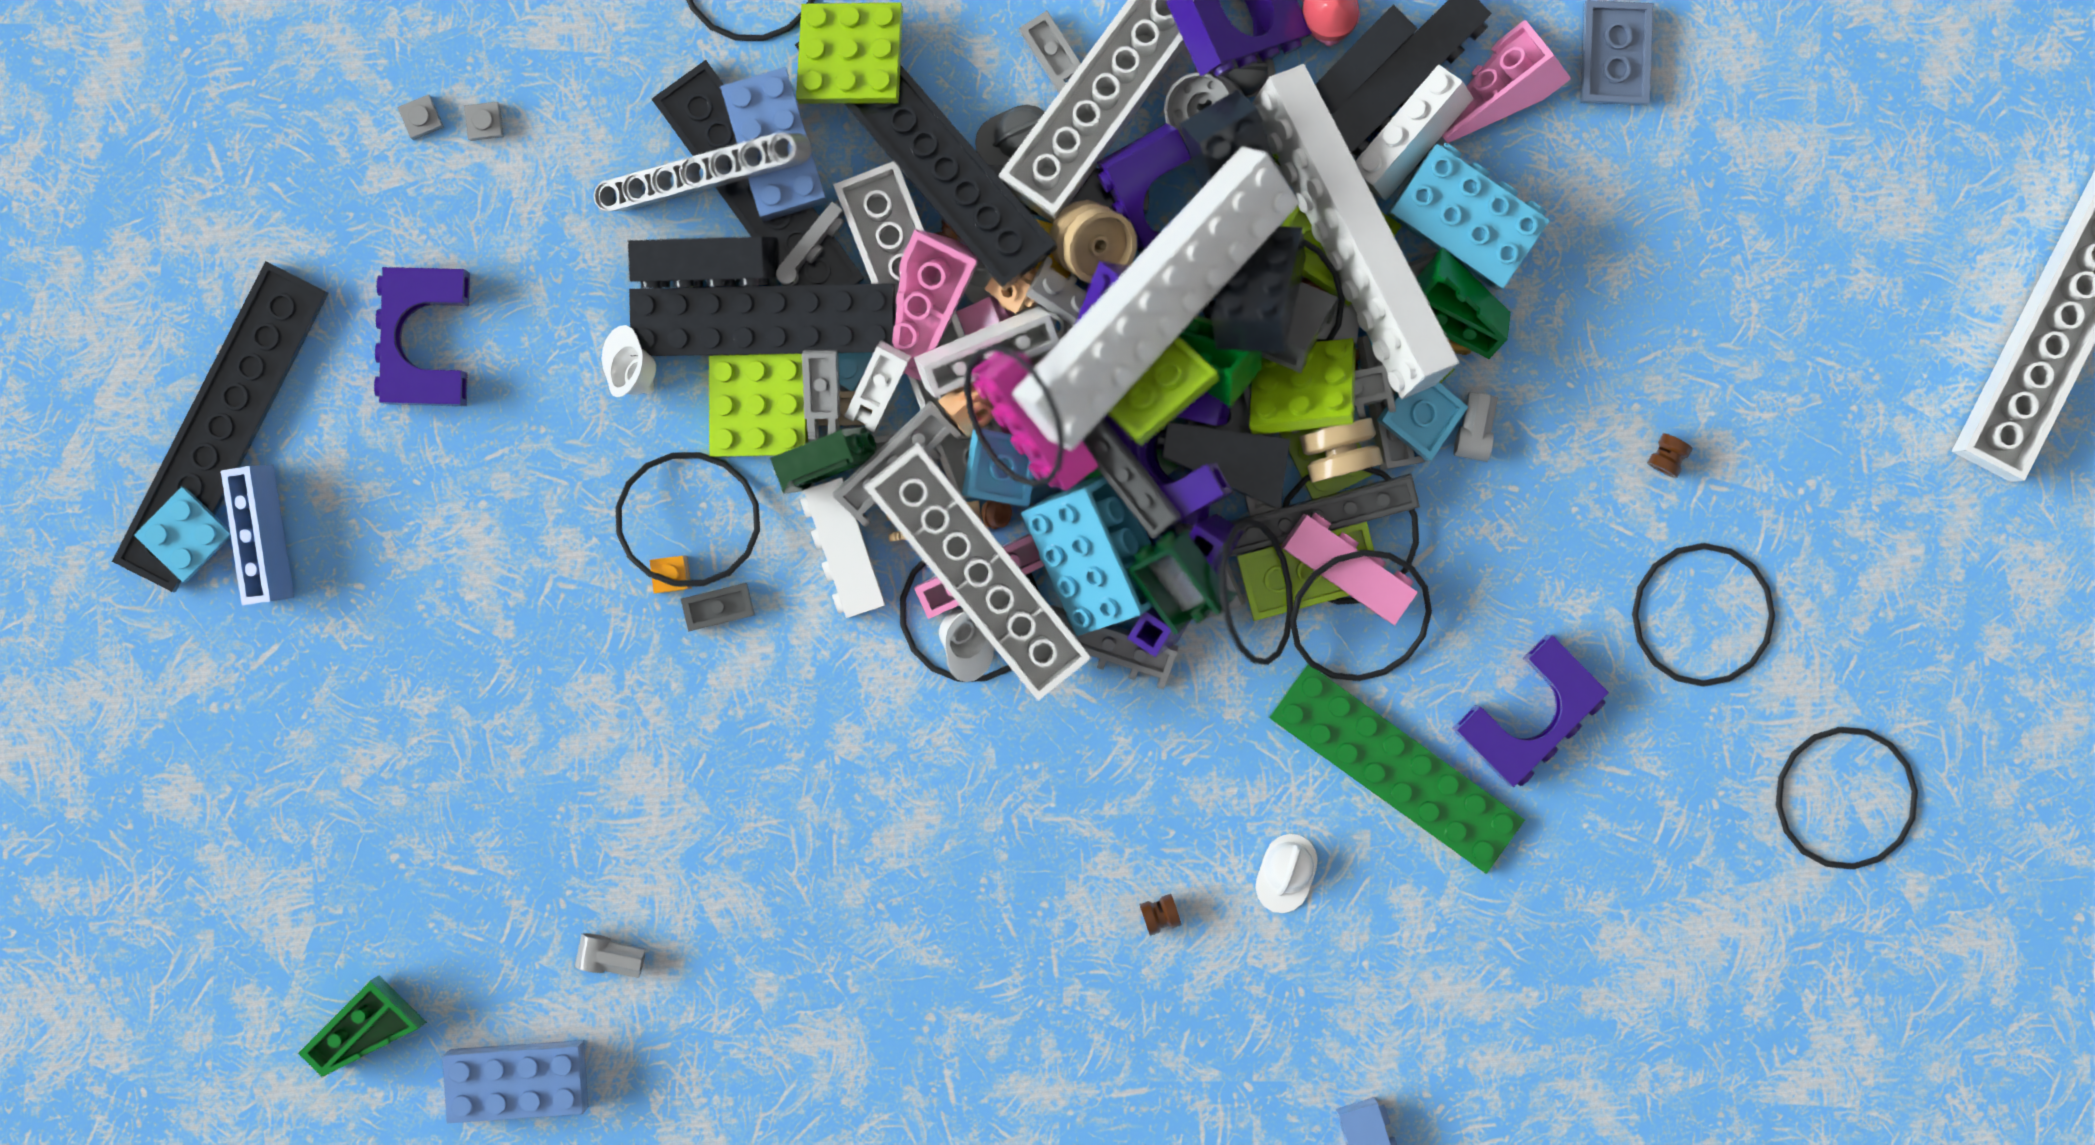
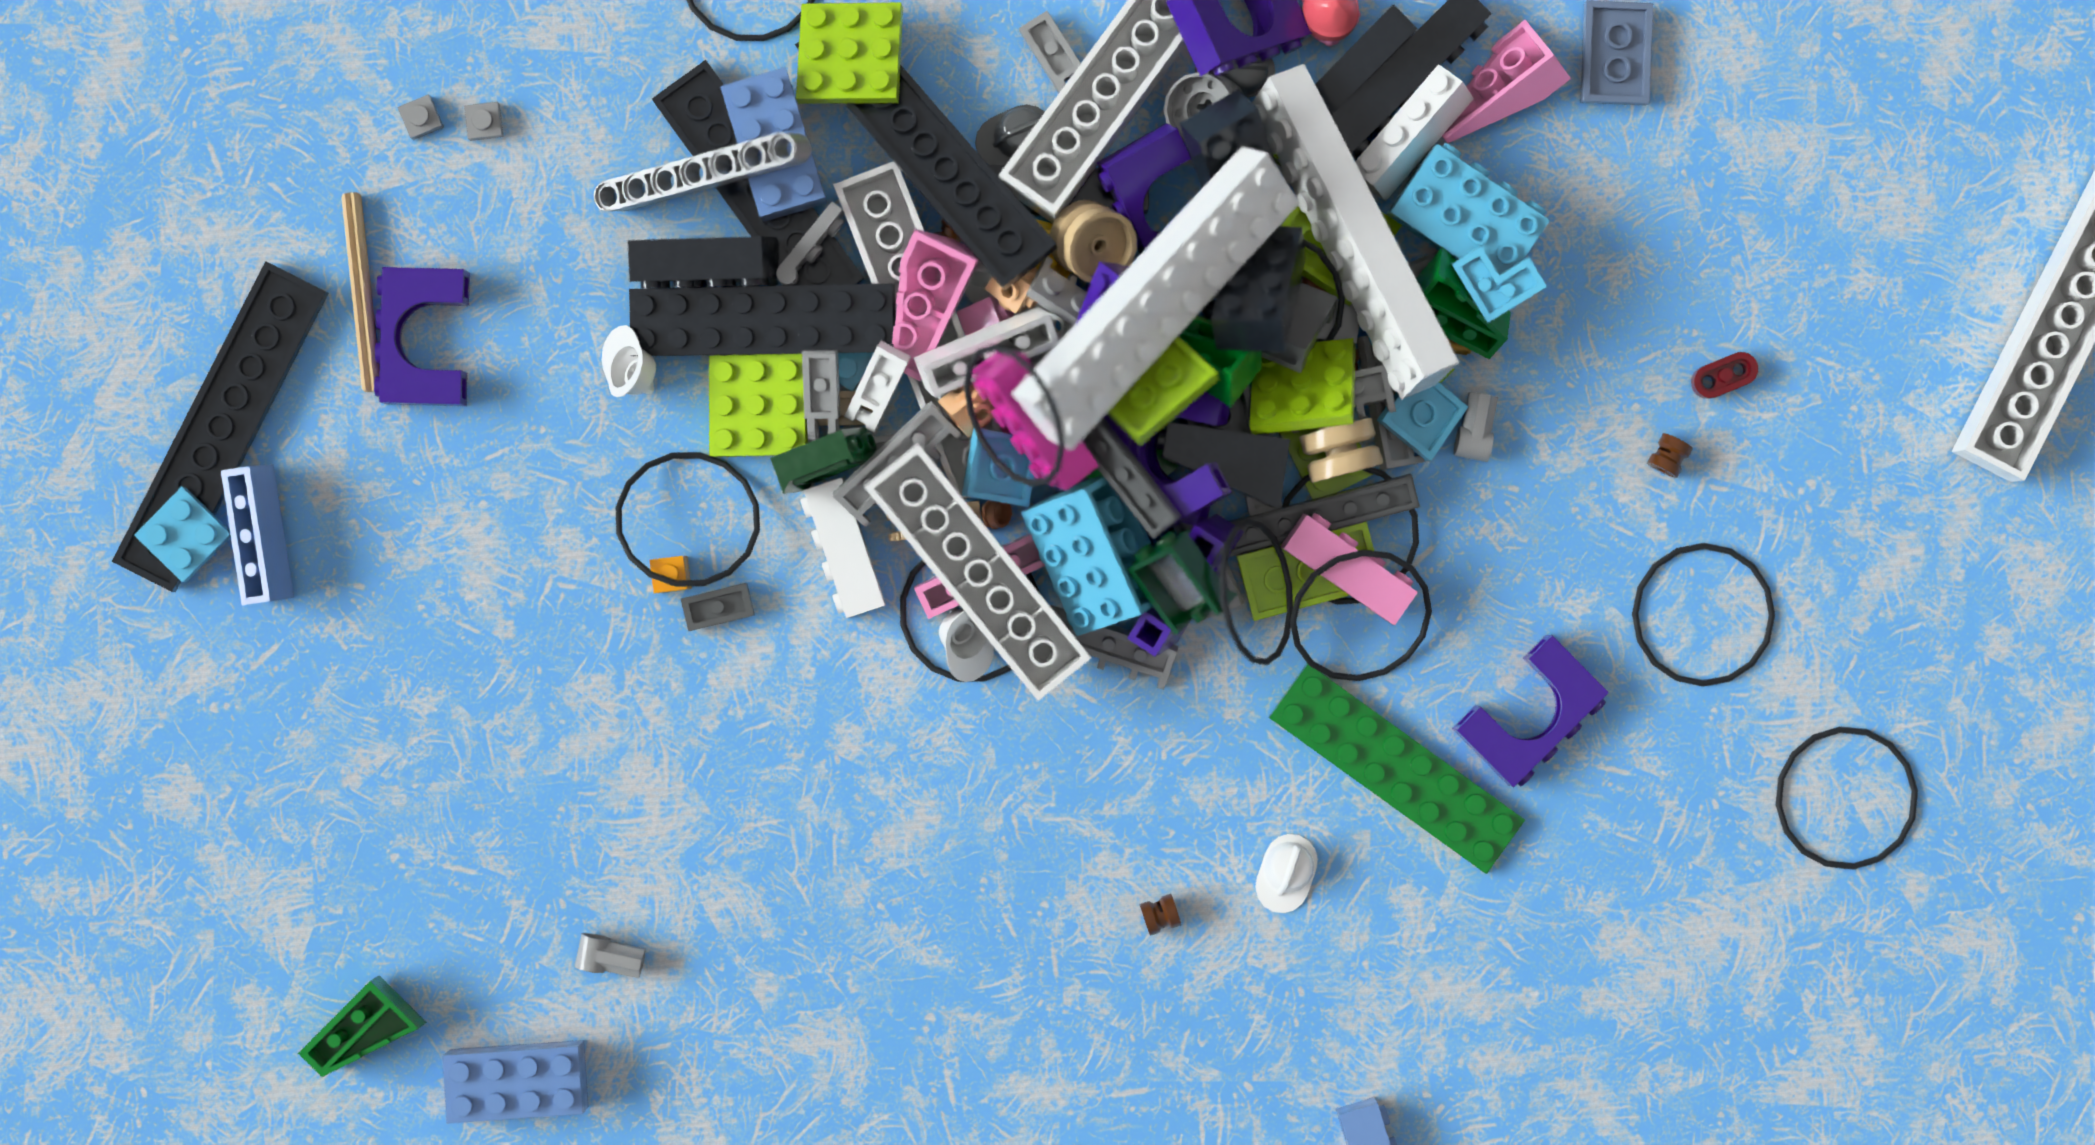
(360, 288): none -> tan axle
(1494, 291): none -> medium azure plate
(1723, 376): none -> dark red plate

